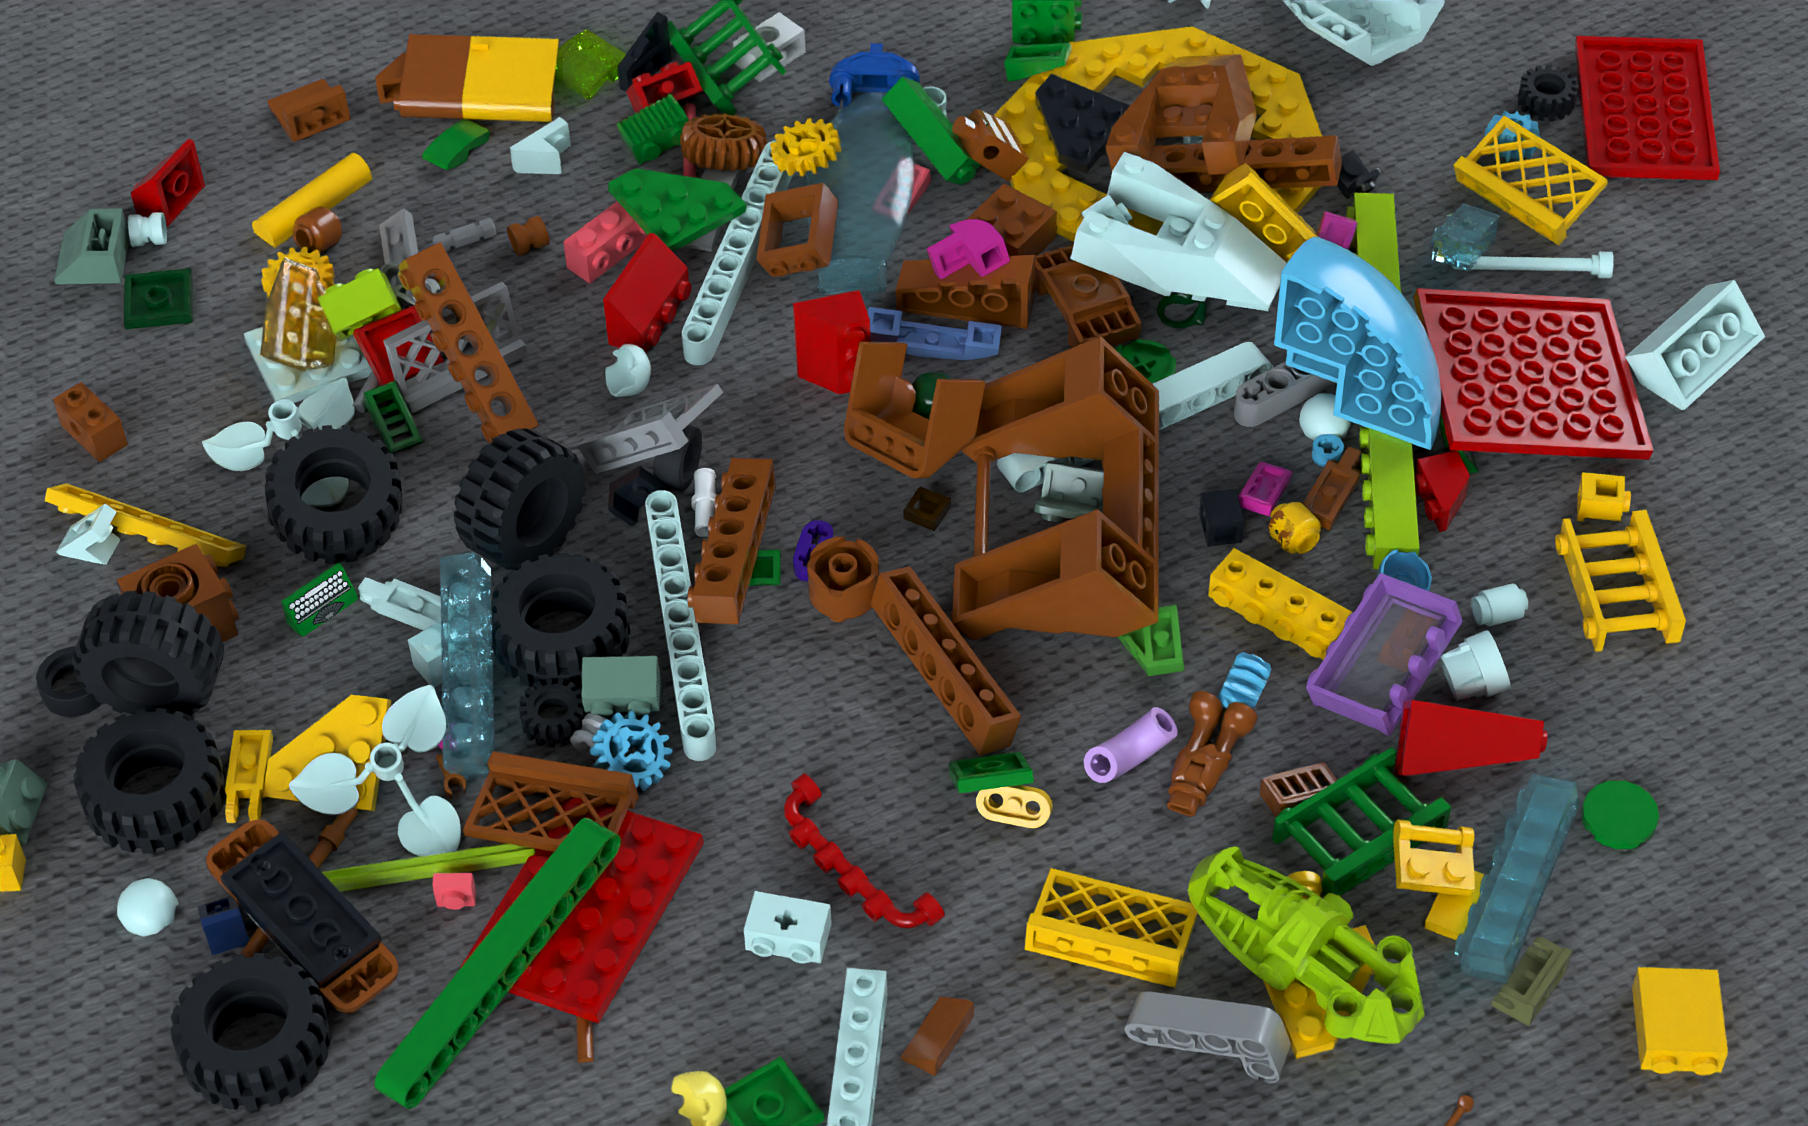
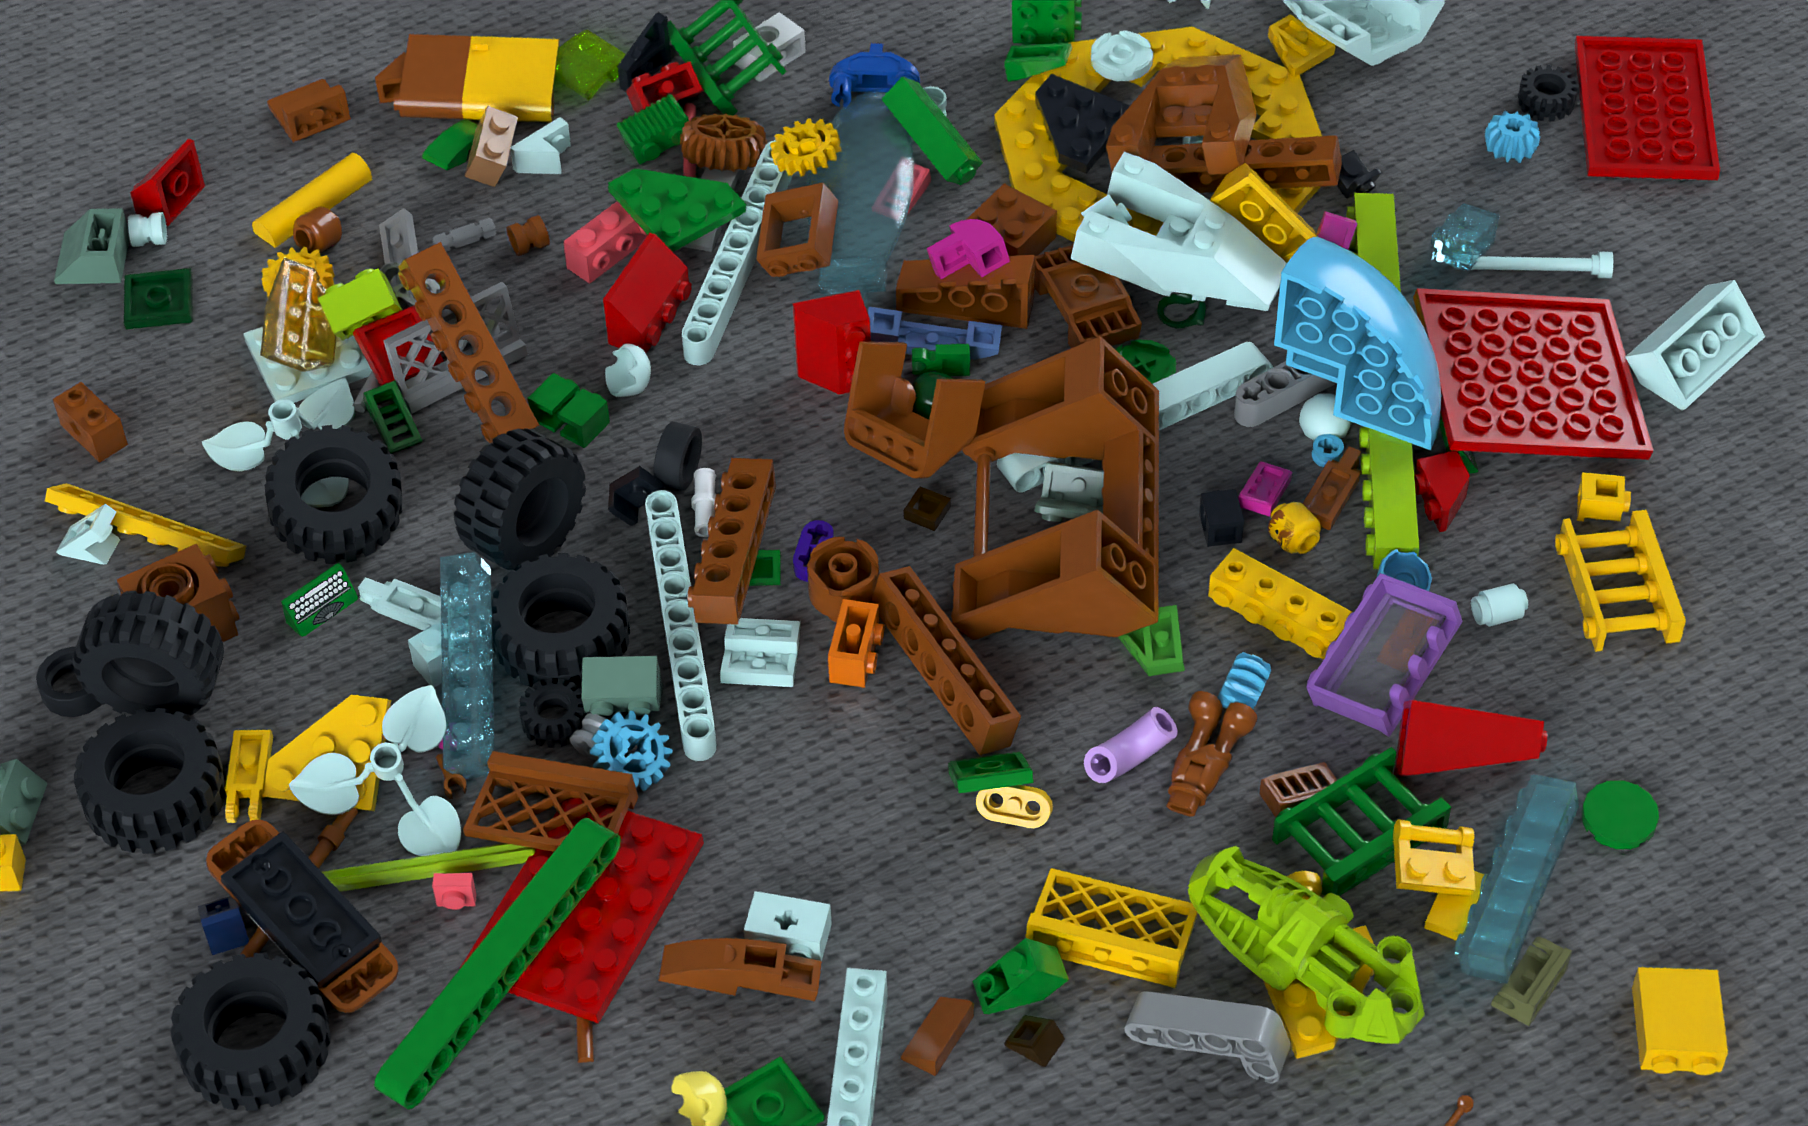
(146, 907): light aqua hair -> none
(491, 146): none -> medium nougat brick
(562, 401): none -> green piece
(647, 431): light grey fence -> none
(732, 963): none -> dark orange slope
(761, 652): none -> light aqua slope
(852, 877): red bar -> none
(854, 643): none -> orange brick
(947, 359): none -> green plate
(981, 134): dark orange torso -> none
(1020, 977): none -> green slope
(1035, 1039): none -> dark brown slope
(1121, 56): none -> light aqua tile
(1298, 46): none -> yellow wing
(1475, 668): light aqua piece -> none
(1518, 203): yellow fence -> none

